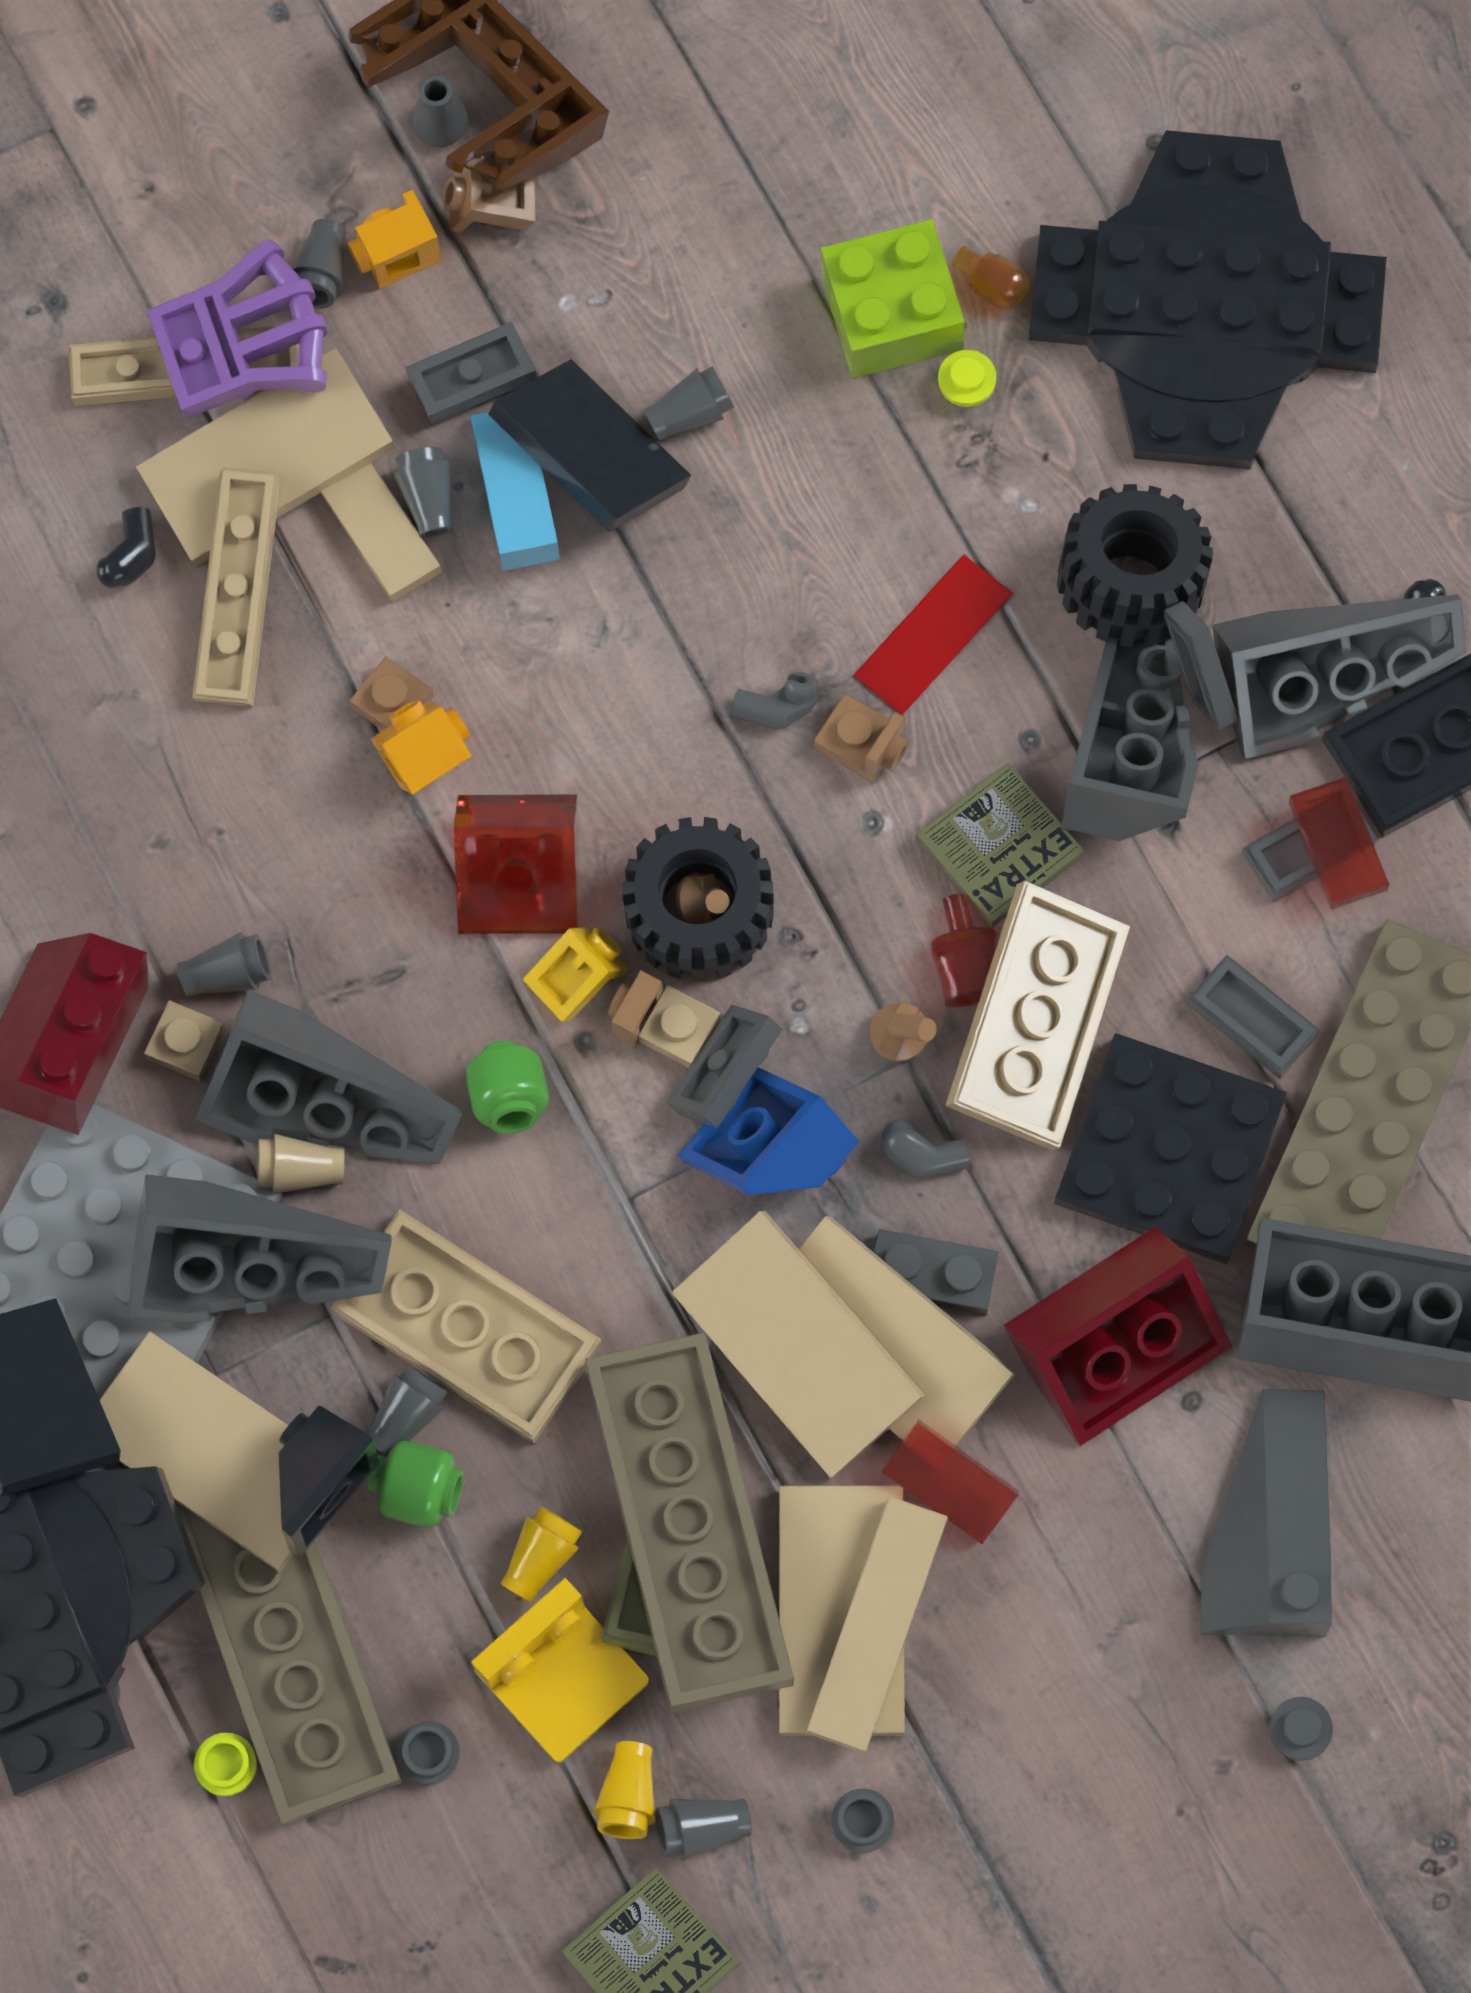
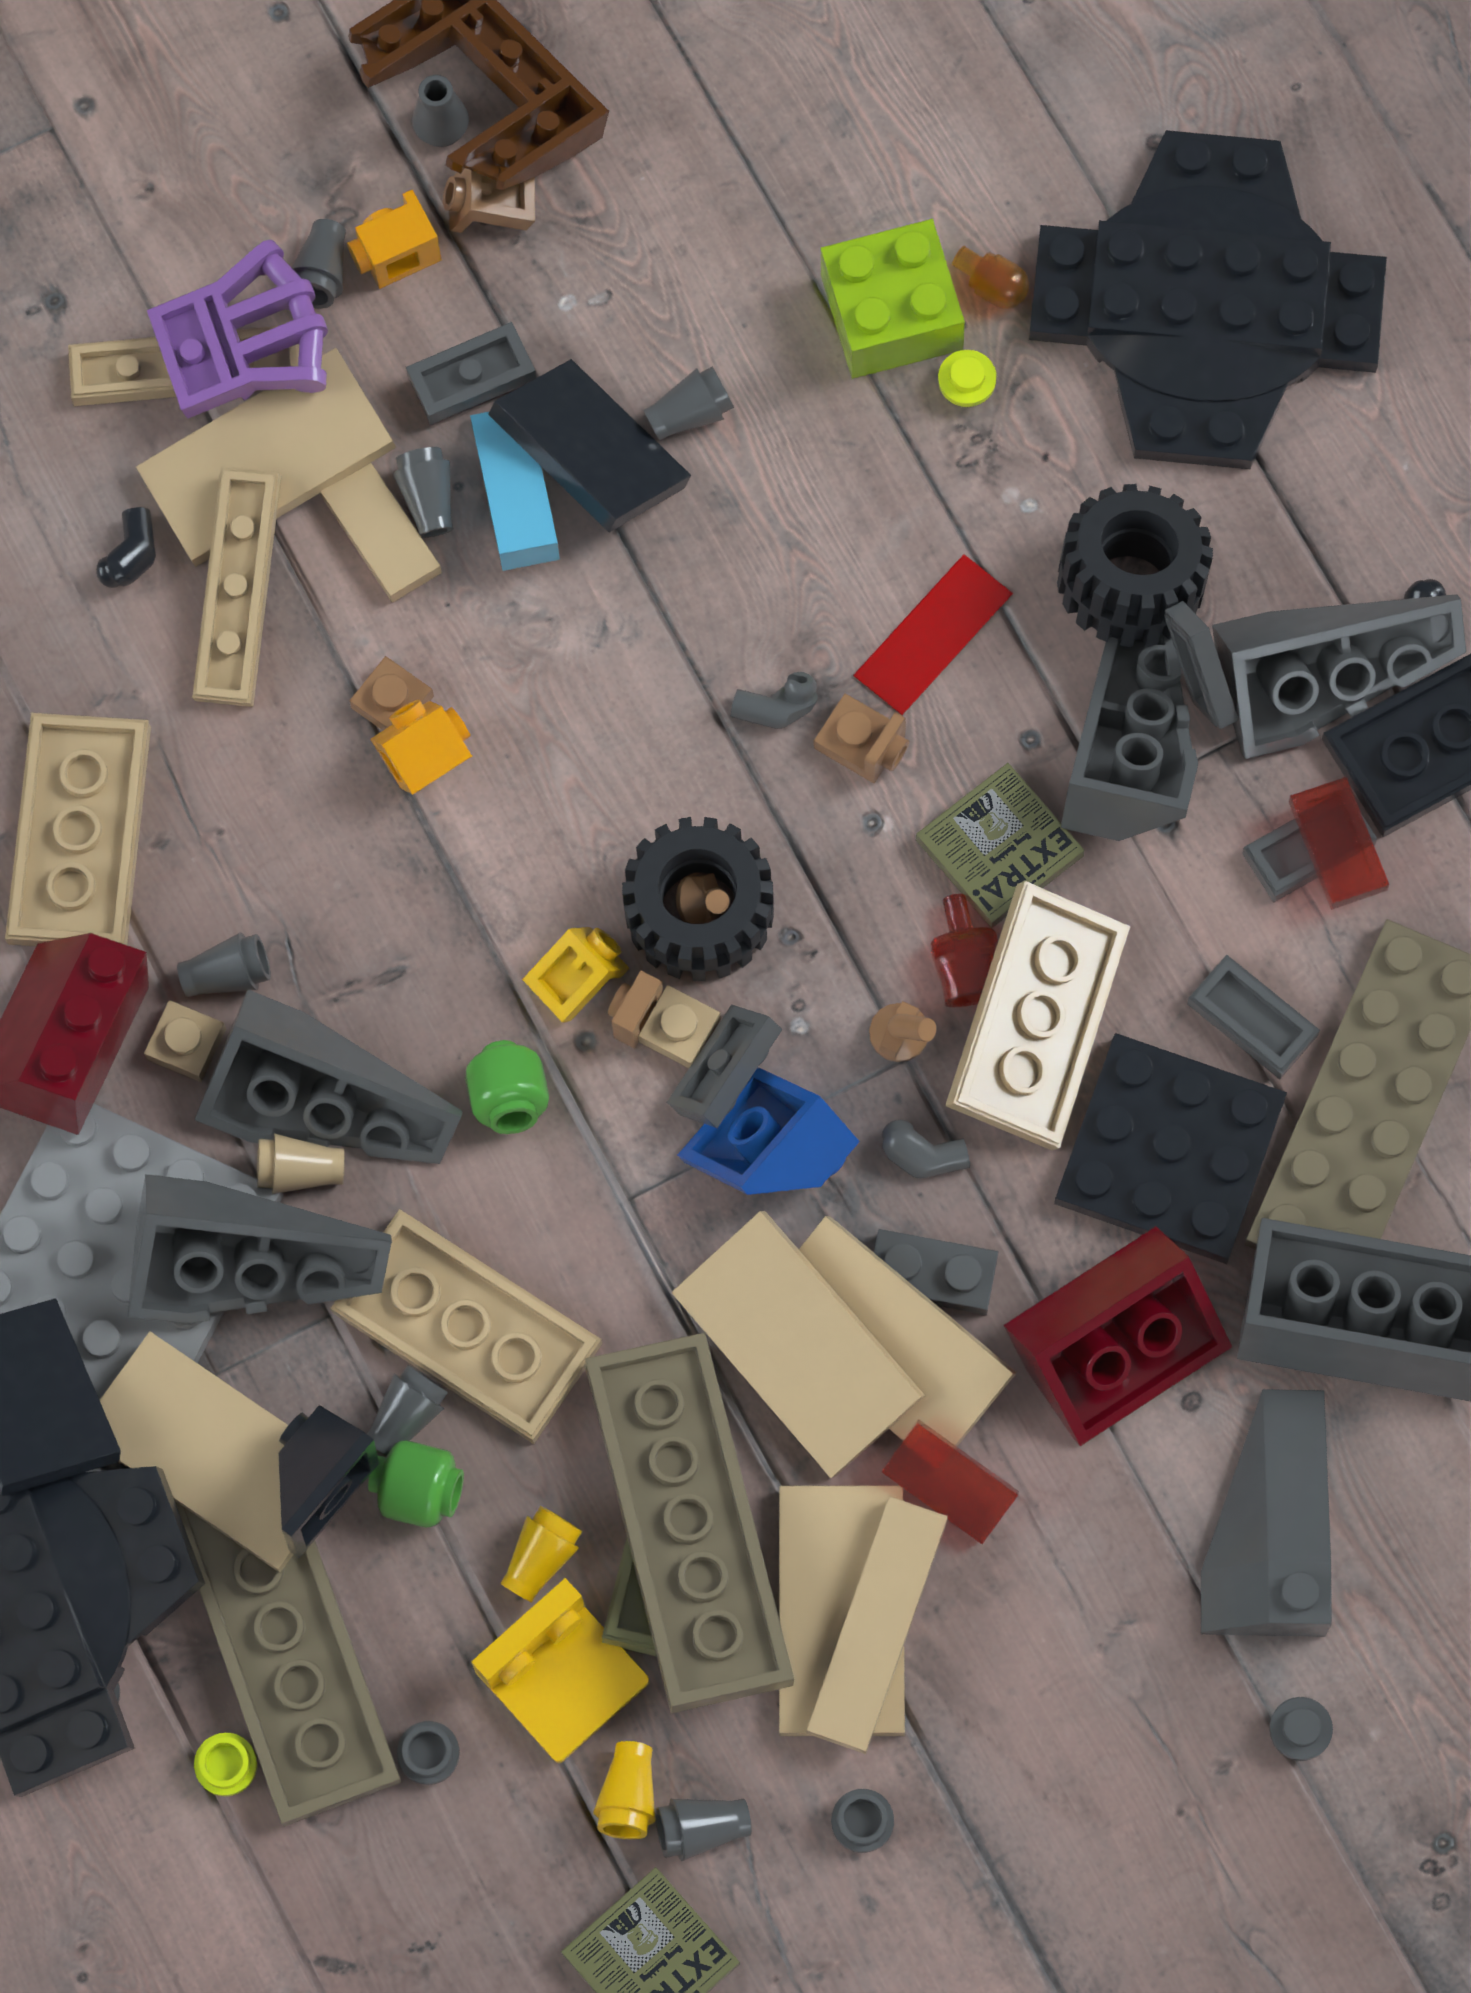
(78, 828): none -> tan tile
(516, 863): clear red slope -> none

